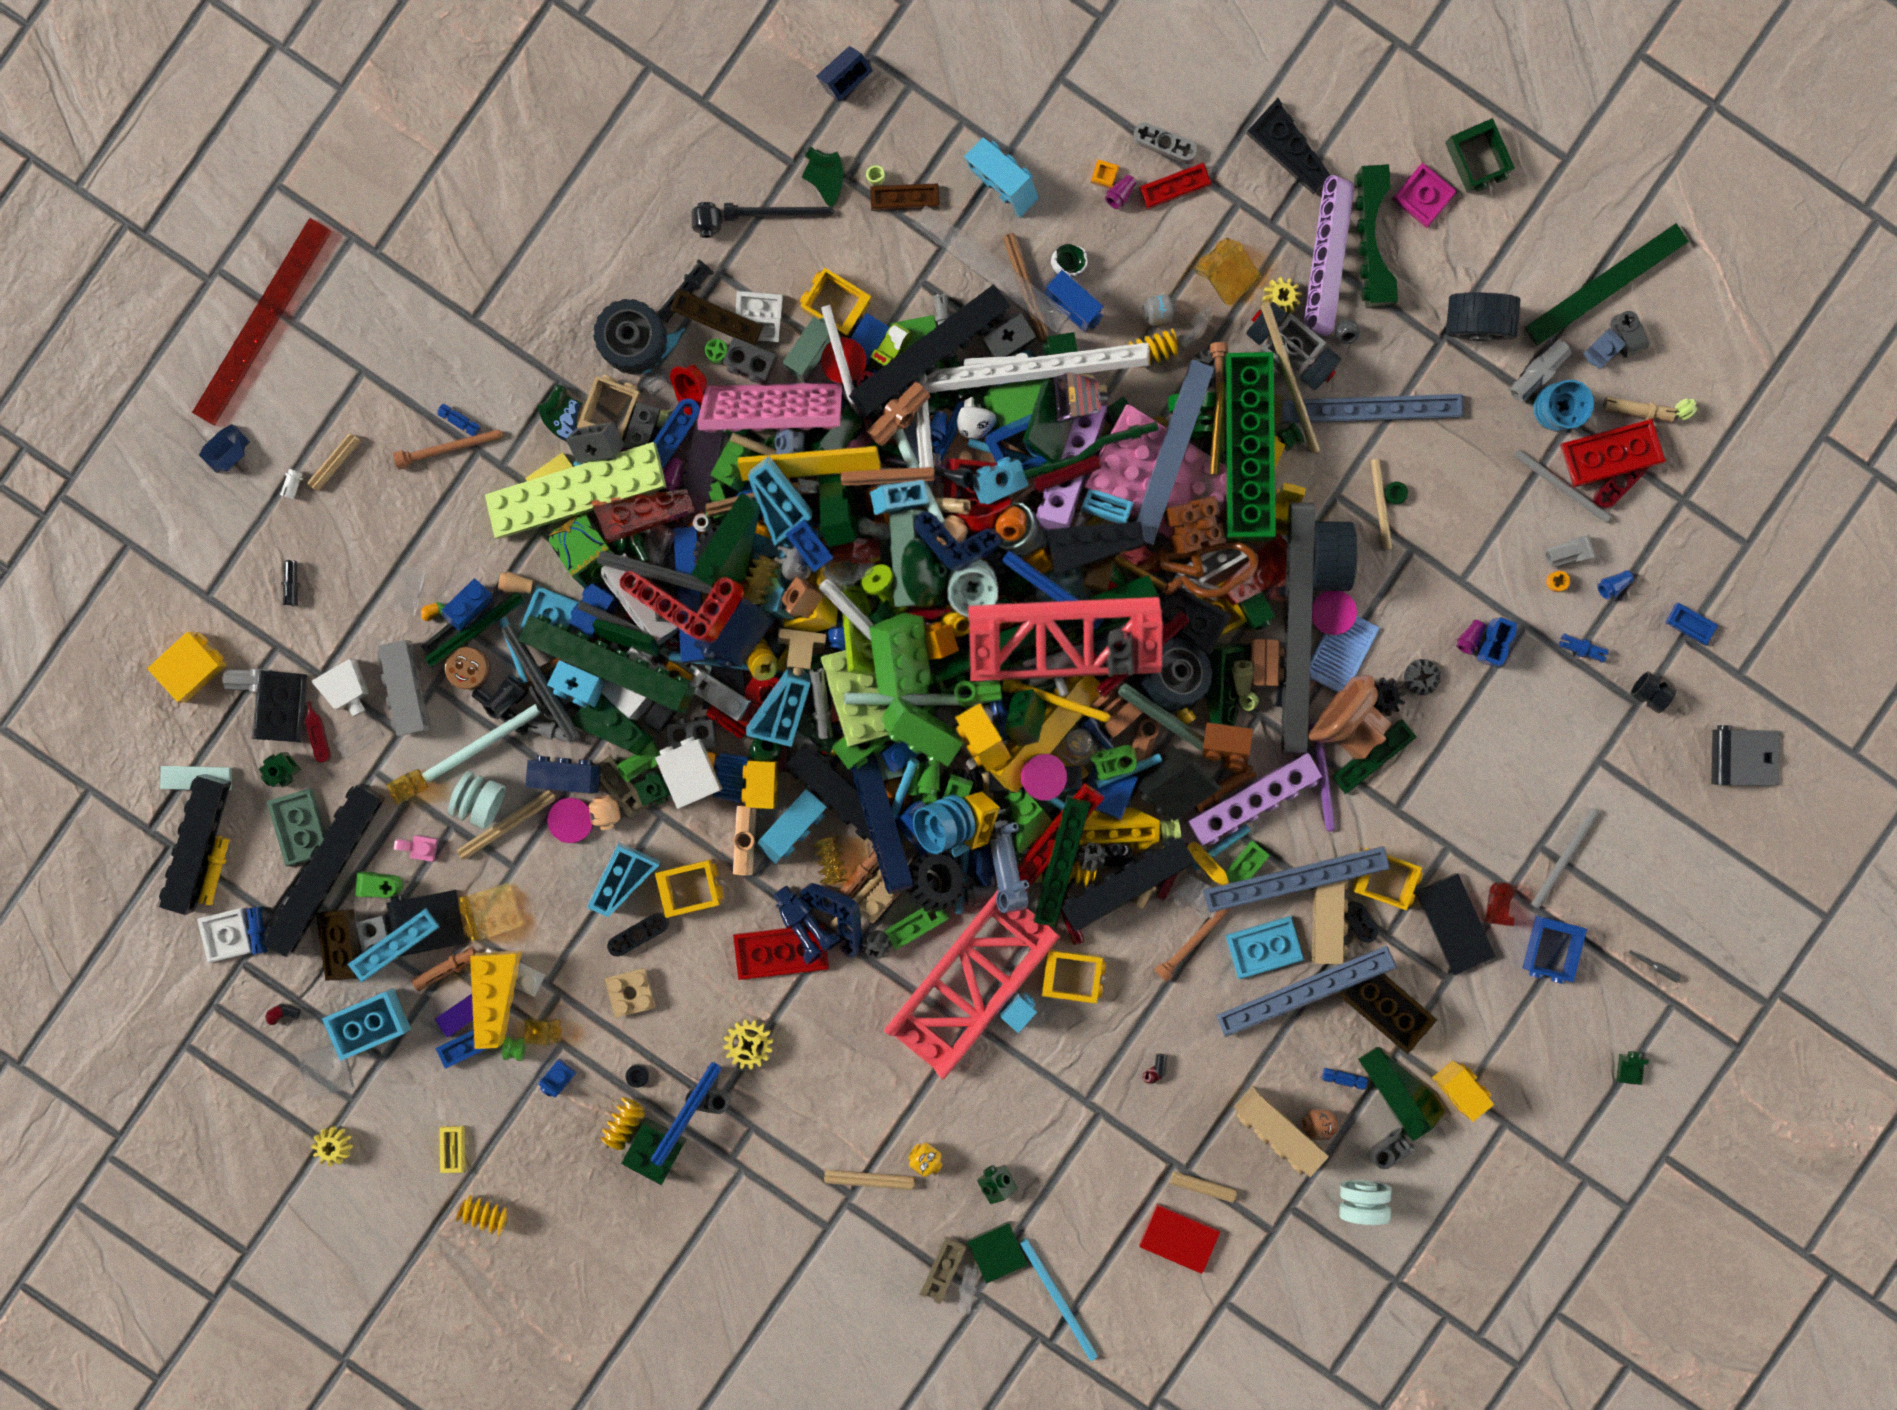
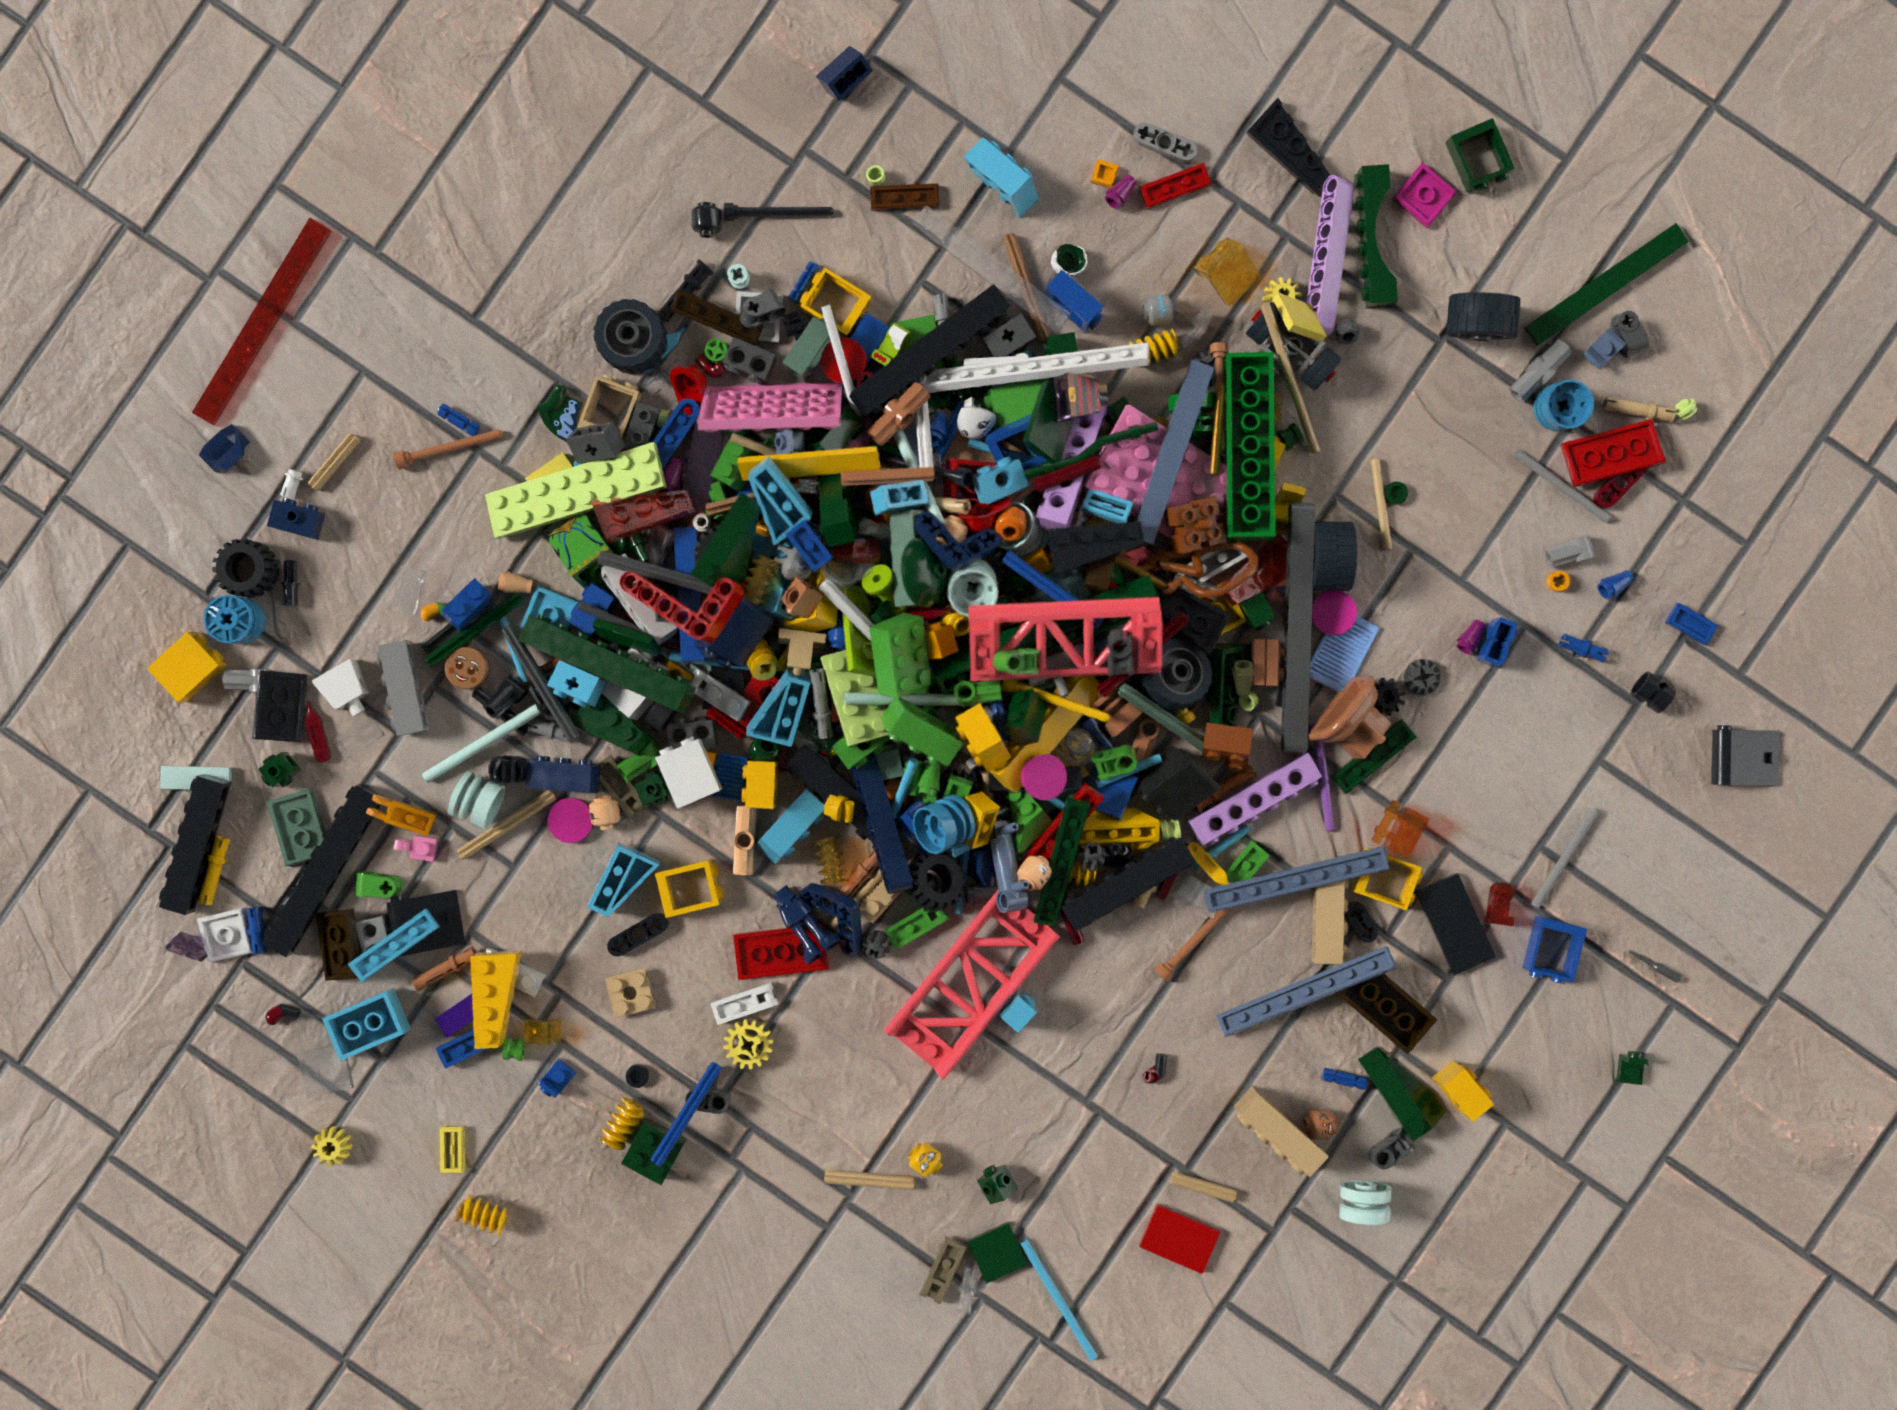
(188, 945): none -> clear purple bracket
(227, 568): none -> black tyre
(247, 619): none -> dark azure wheel
(296, 519): none -> dark blue brick
(403, 815): none -> light orange hinge
(407, 786): clear yellow bracket -> none
(490, 912): clear yellow bracket -> none
(507, 769): none -> black gear
(710, 369): none -> dark red arm
(739, 283): none -> light aqua bush
(743, 1003): none -> white plate
(762, 309): none -> dark grey piece
(795, 324): none -> black gear
(803, 282): none -> blue axle
(825, 173): dark green arm -> none
(839, 808): none -> yellow piece
(897, 755): blue plate -> none
(1020, 661): none -> bright green piece
(1035, 871): none -> light nougat head
(1049, 971): yellow window -> none
(1264, 947): medium azure tile -> none
(1299, 317): none -> light yellow tile
(1376, 408): sand blue tile -> none
(1404, 832): none -> clear orange brick

